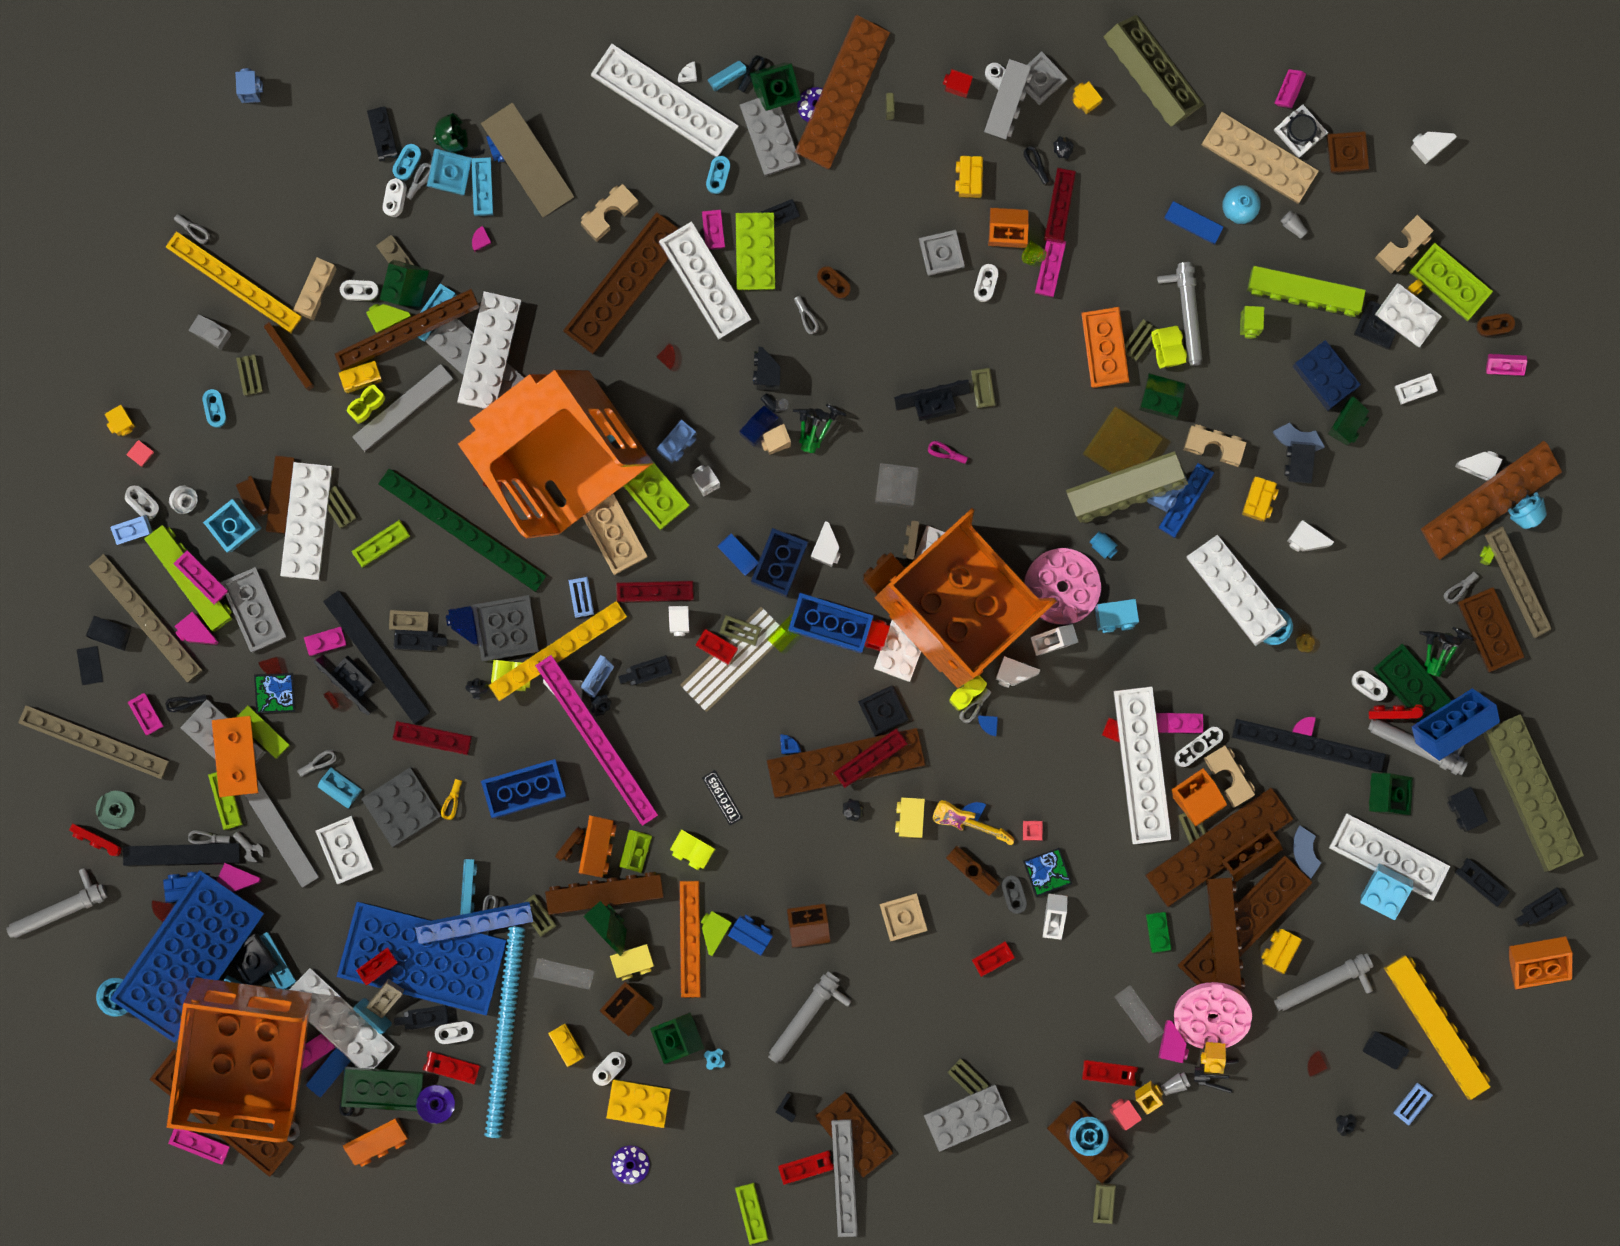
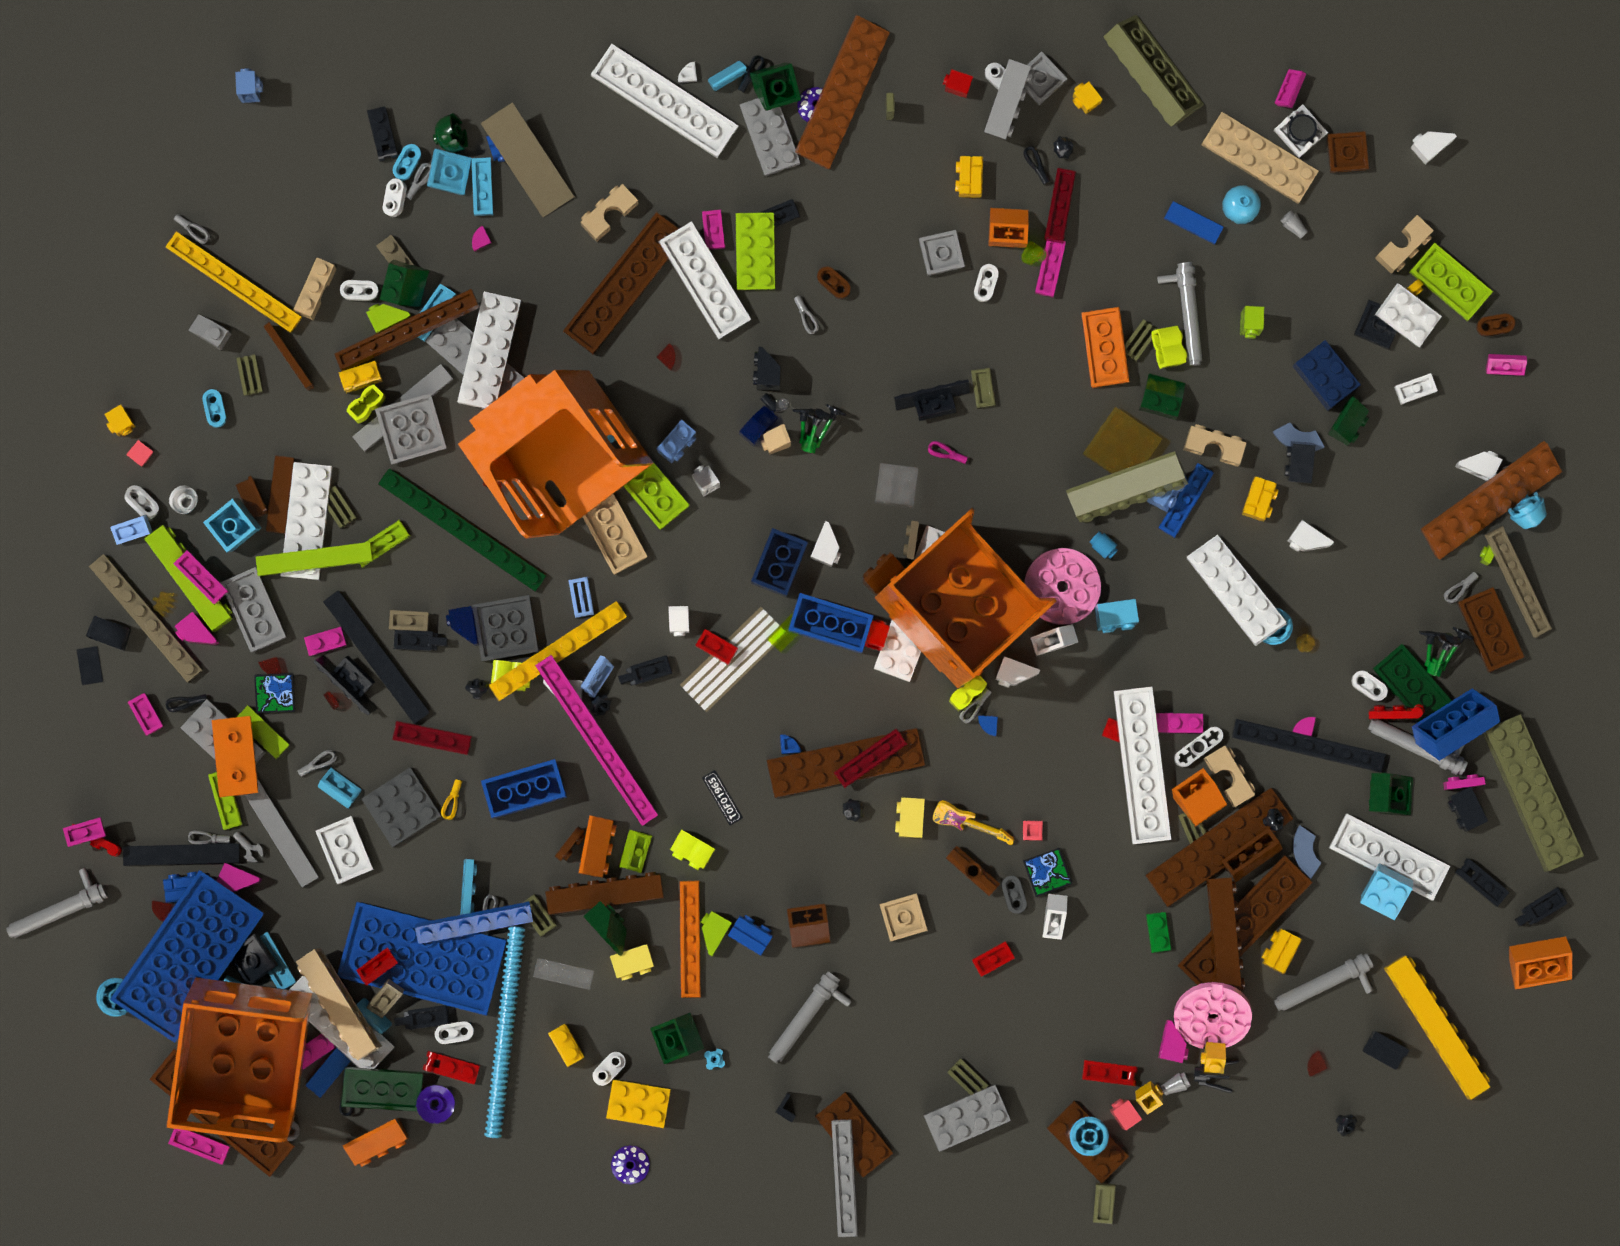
(84, 832): none -> dark pink plate
(93, 742): dark tan plate -> none
(106, 816): sand green plate -> none
(162, 602): none -> clear yellow piece
(314, 559): none -> lime tile
(338, 1004): none -> tan brick
(410, 428): none -> light grey plate
(626, 1009): reddish brown slope -> none
(655, 591): dark red tile -> none
(717, 175): medium azure plate -> none
(725, 633): olive tile -> none
(737, 554): blue slope -> none
(751, 1213): lime tile -> none
(805, 1167): red plate -> none
(883, 710): black tile -> none
(976, 808): blue tile -> none
(1139, 1014): clear plate -> none
(1274, 819): none -> black piece
(1306, 290): lime brick -> none
(1402, 1116): light blue tile -> none
(1471, 781): none -> dark pink plate

